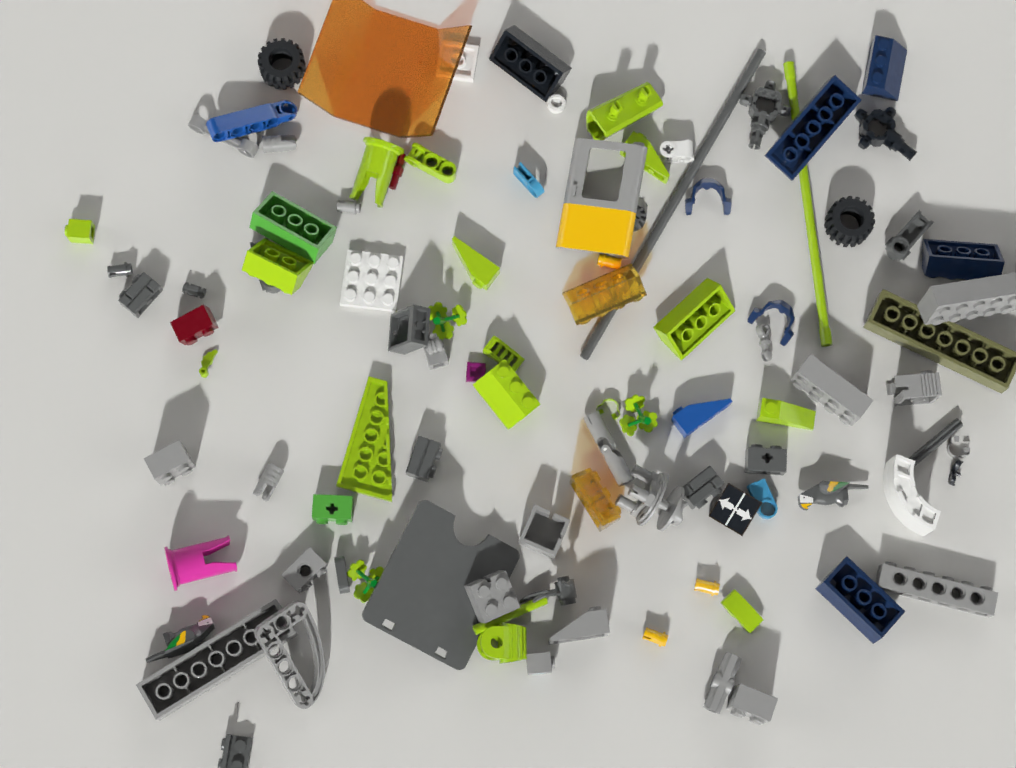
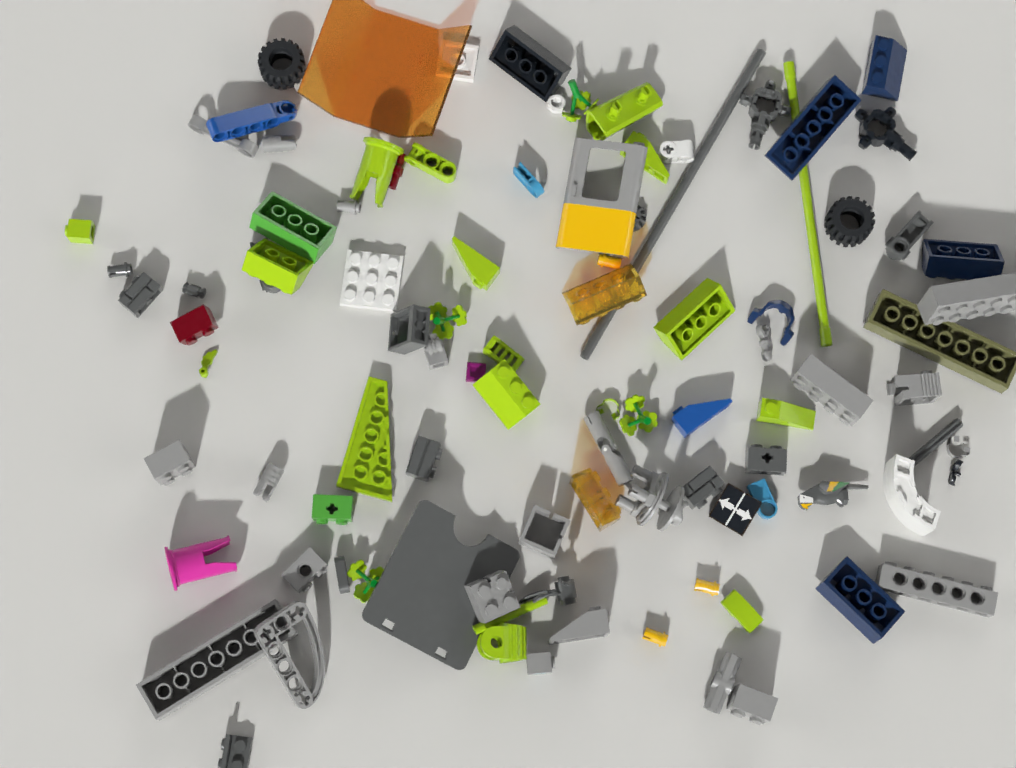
(185, 639): dark grey animal -> none
(579, 100): none -> plant
(708, 183): dark blue helmet -> none

